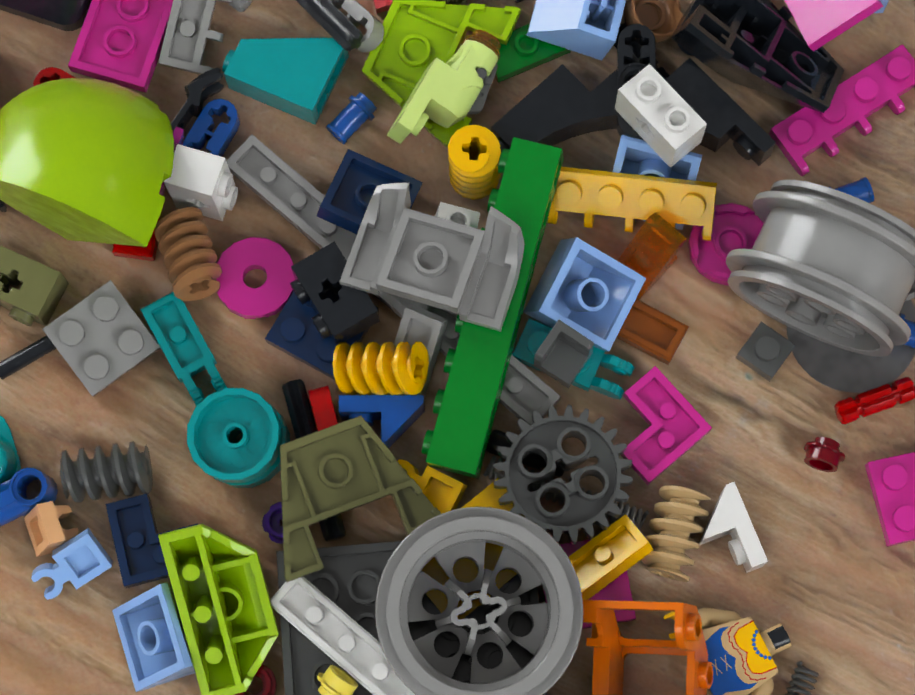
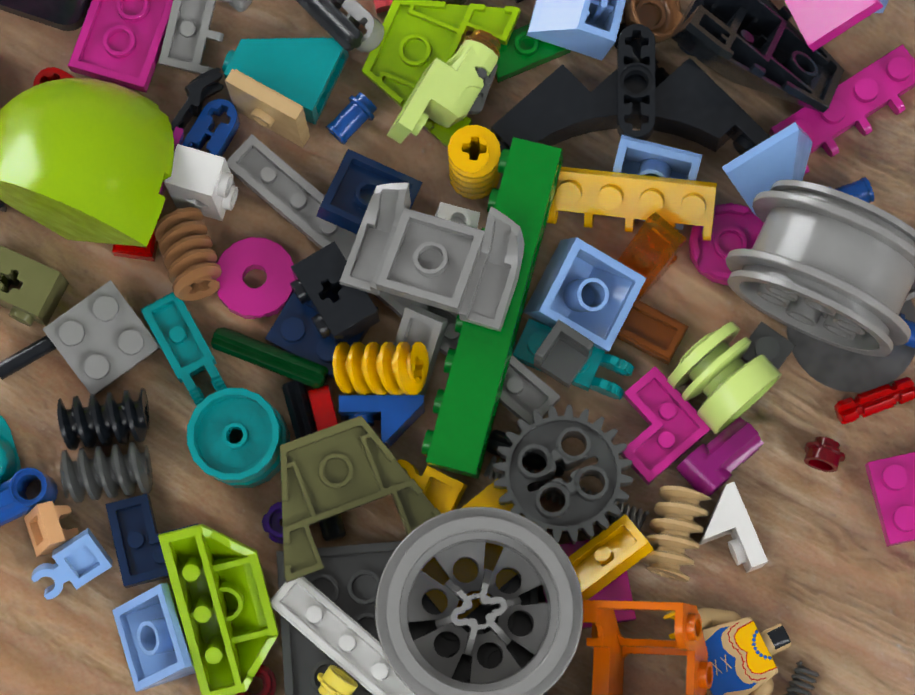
(104, 420): none -> black piece
(268, 107): none -> tan plate
(269, 357): none -> dark green axle
(660, 115): white brick -> none
(713, 463): none -> magenta piece
(723, 377): none -> yellowish green wheel
(775, 159): none -> light blue slope

